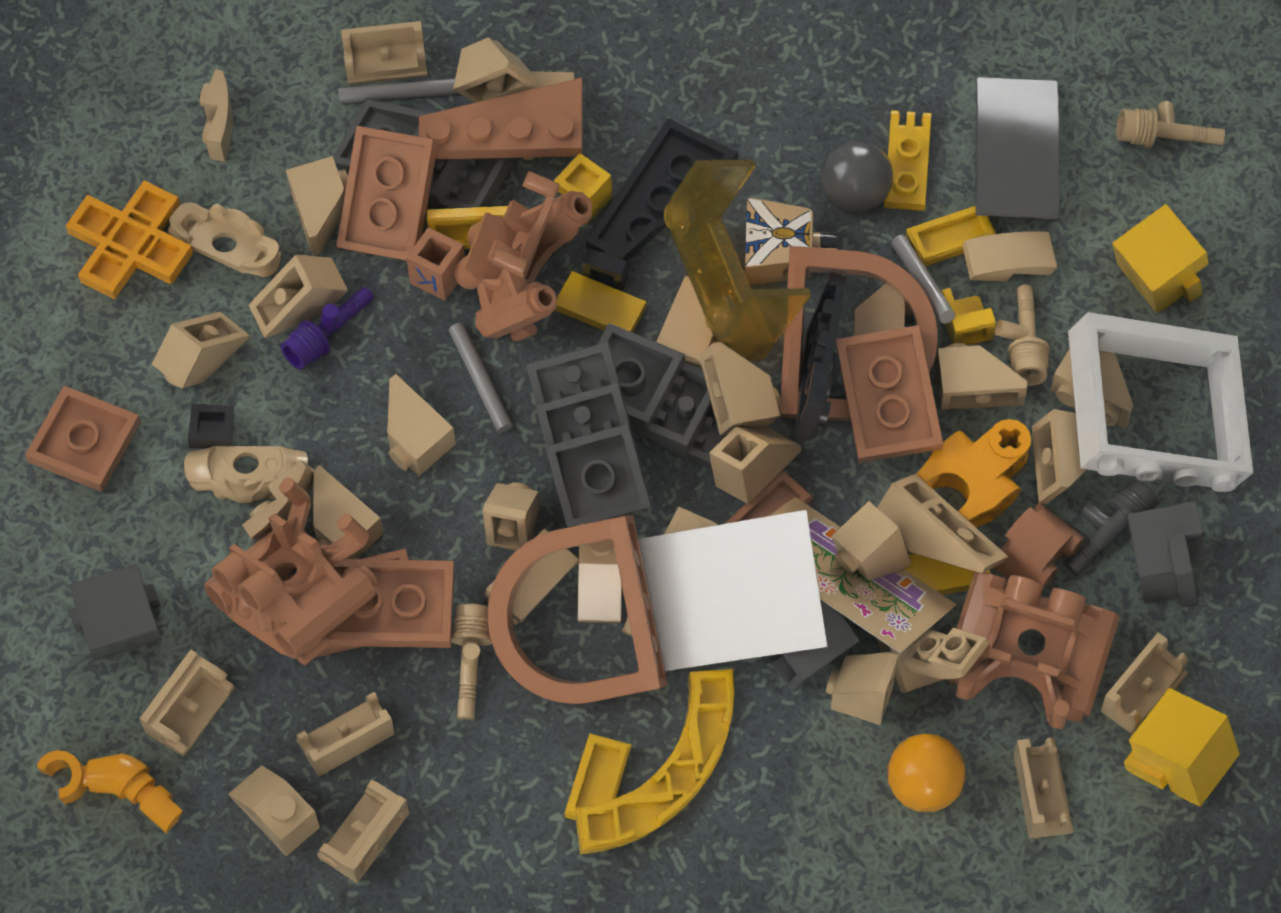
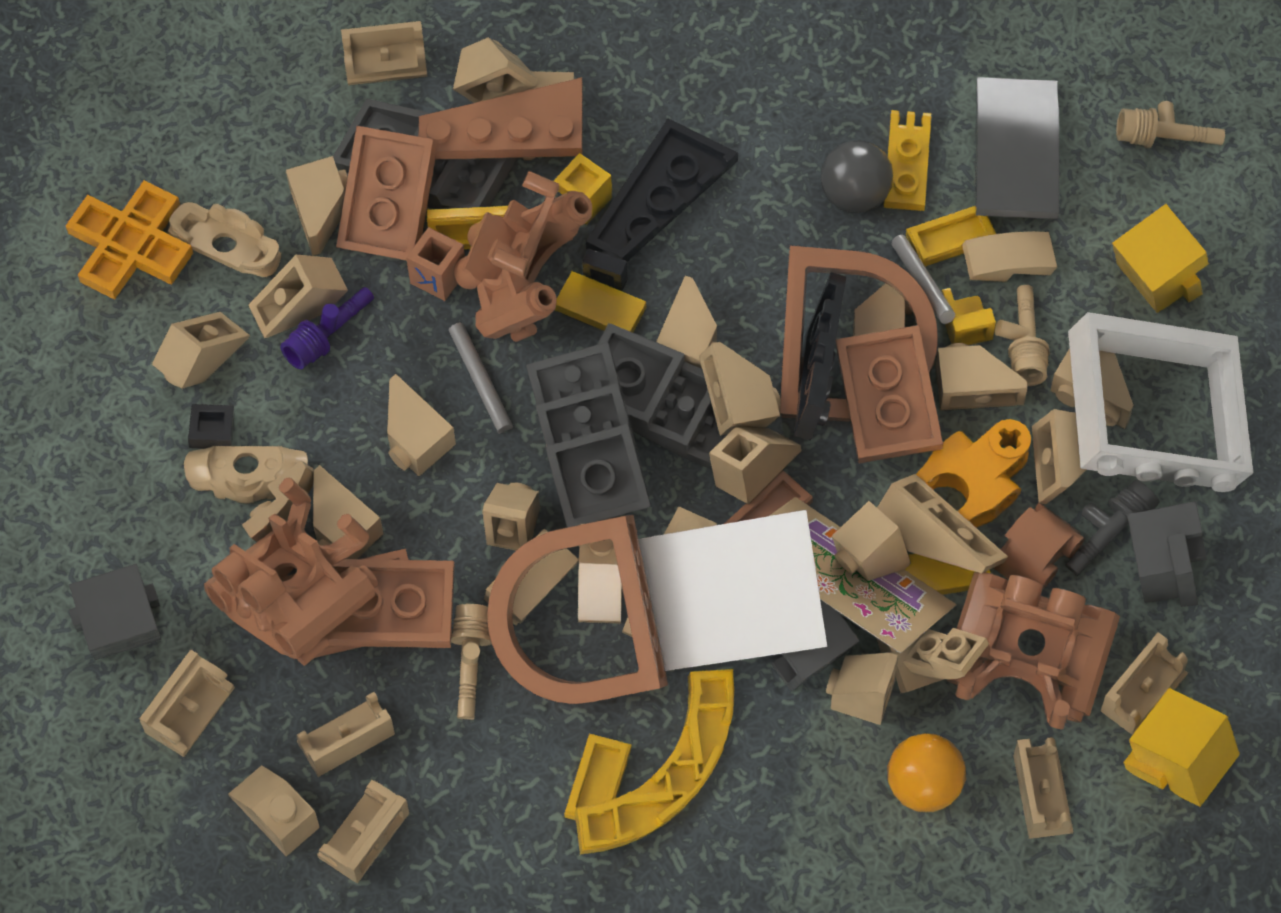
(83, 438): nougat plate -> none
(115, 775): light orange piece -> none
(219, 116): tan slope -> none
(397, 91): light grey bar -> none
(734, 313): clear yellow windscreen -> none
(771, 232): torso -> none

